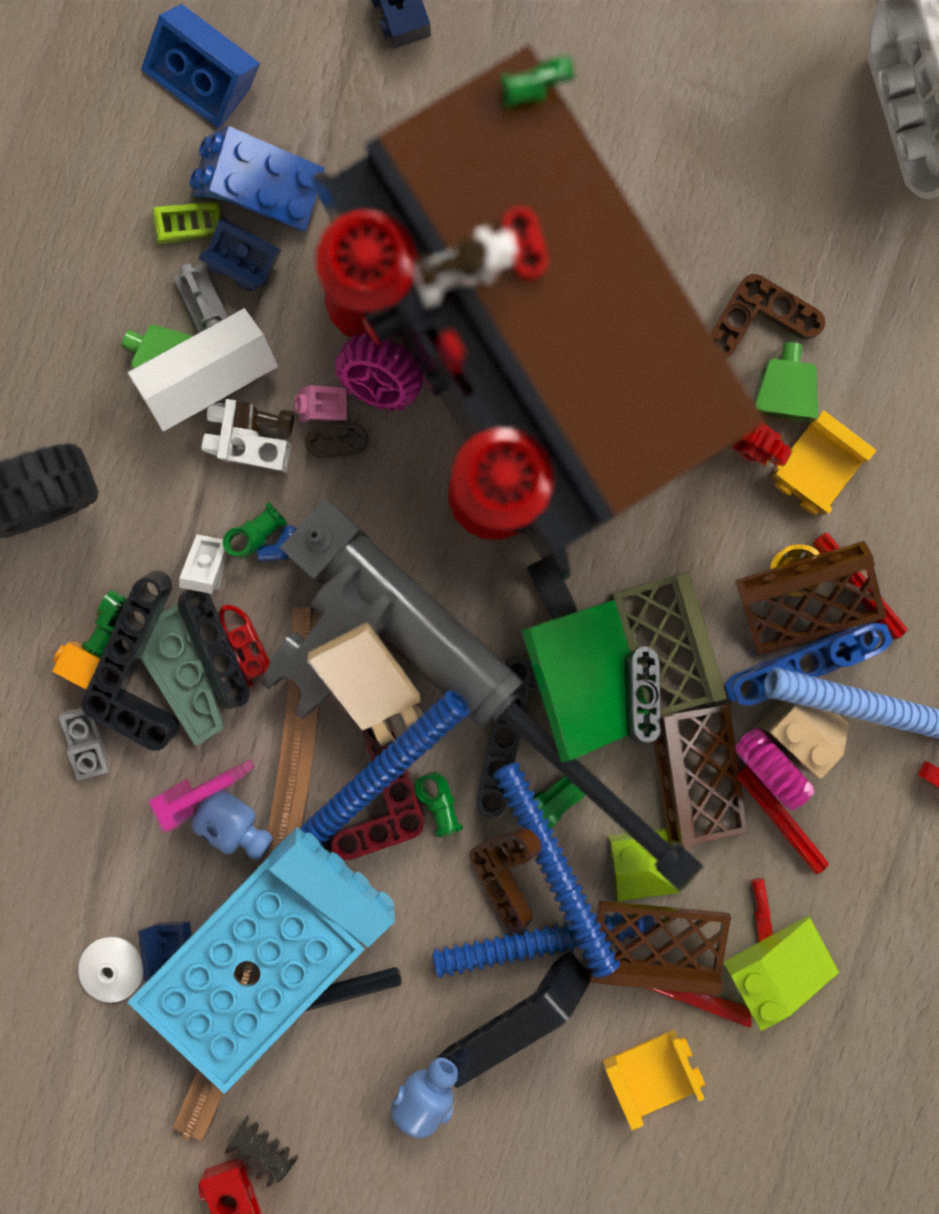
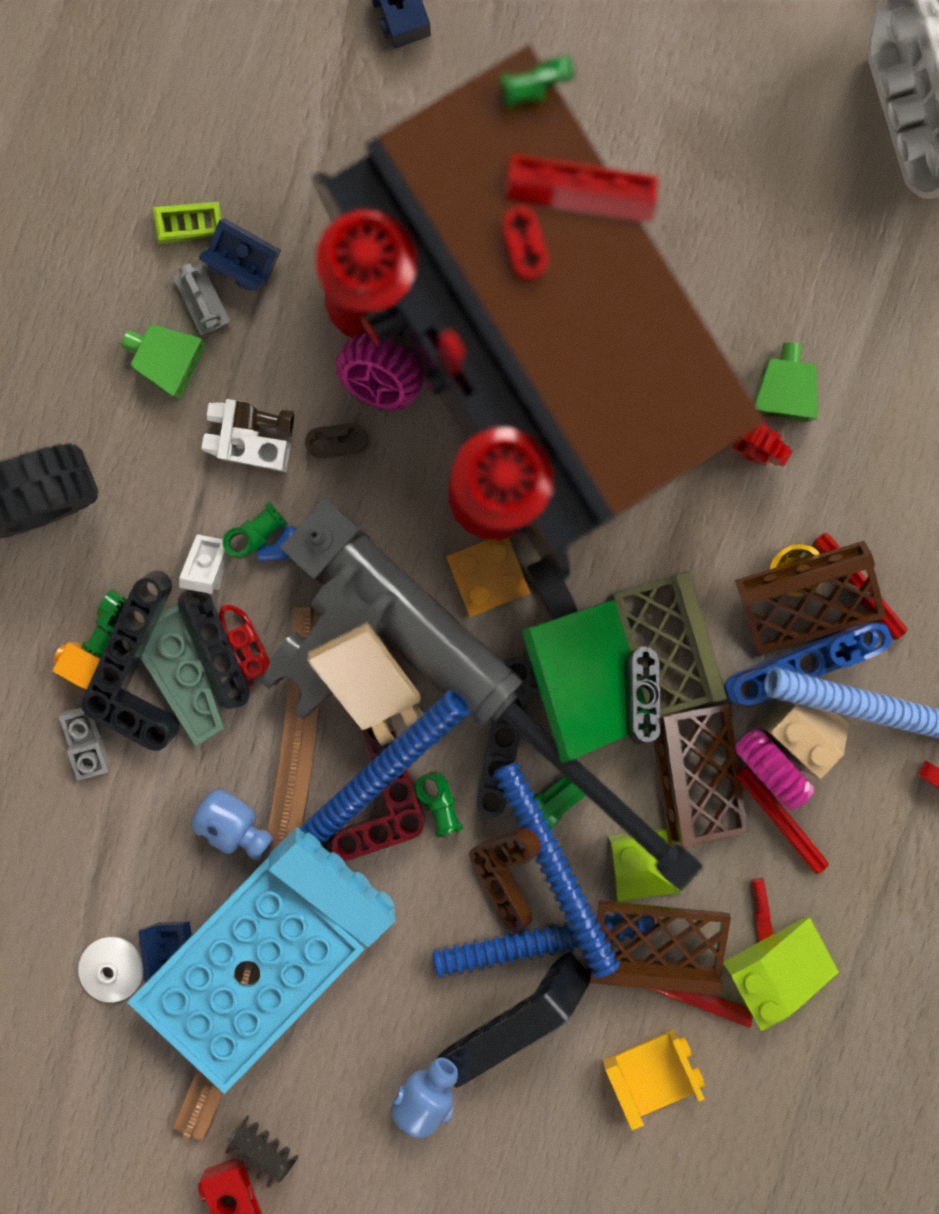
(182, 800): dark pink fence -> none
(199, 64): blue slope -> none
(203, 369): white slope -> none
(255, 177): blue bracket -> none
(321, 404): bright pink bracket -> none
(358, 987): black axle -> none
(465, 266): hips -> none
(488, 575): none -> light orange plate
(582, 188): none -> red slope
(752, 306): reddish brown beam -> none
(821, 464): yellow panel -> none

